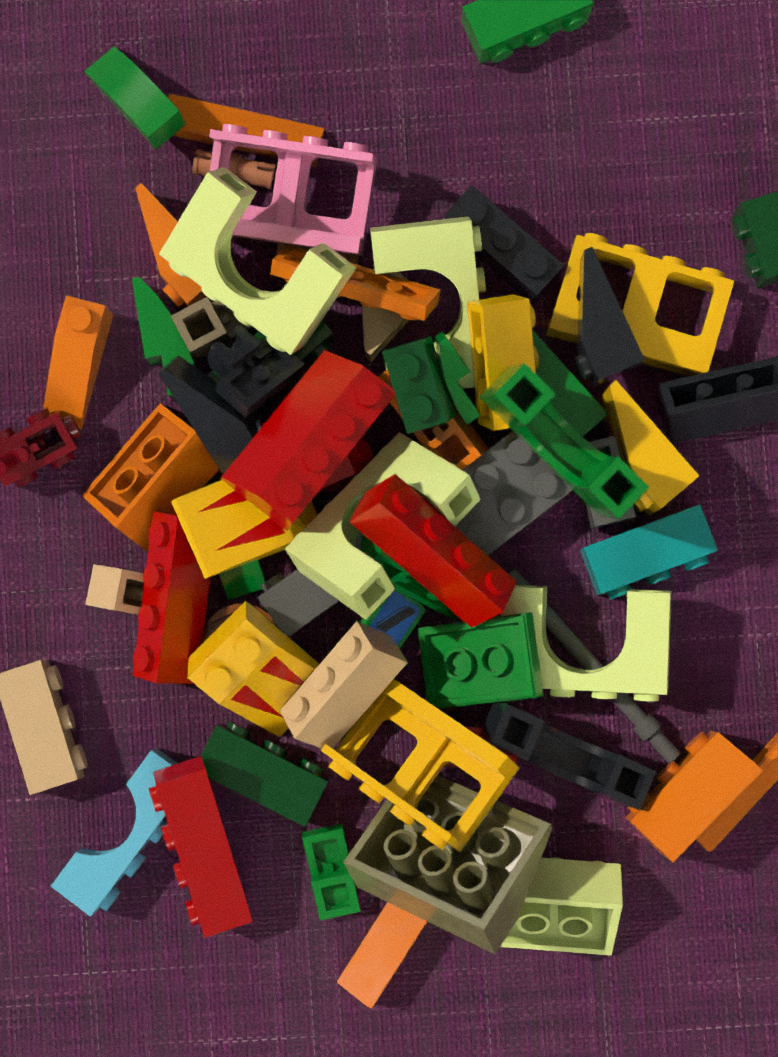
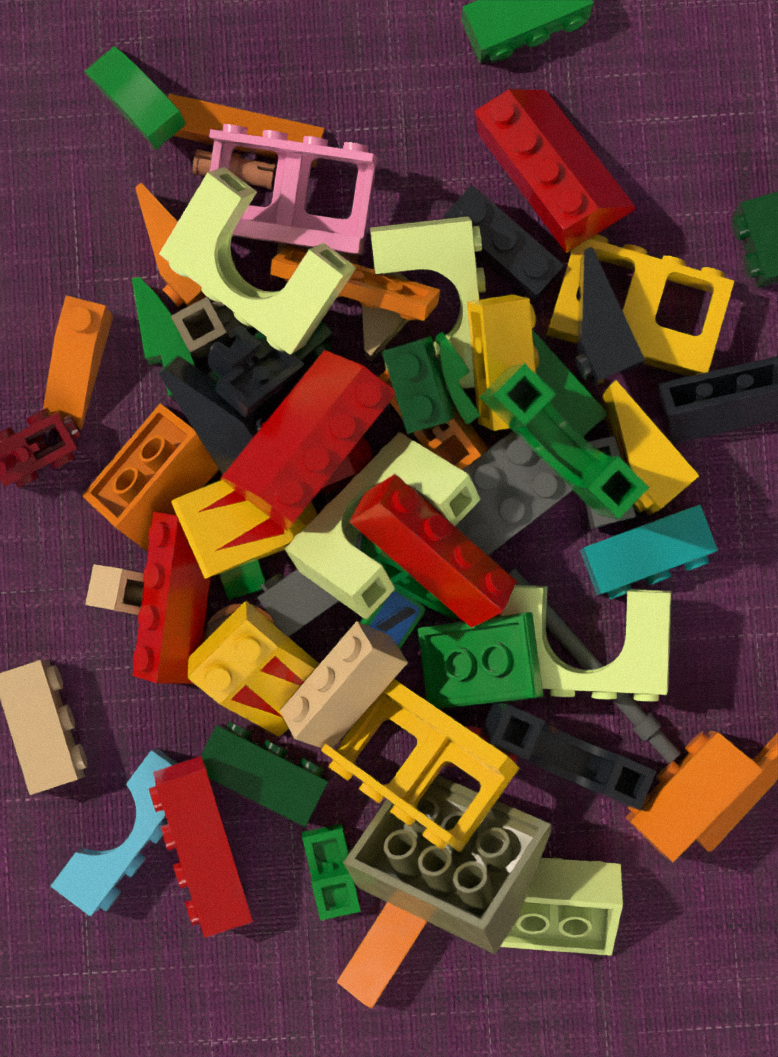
(551, 165): none -> red slope

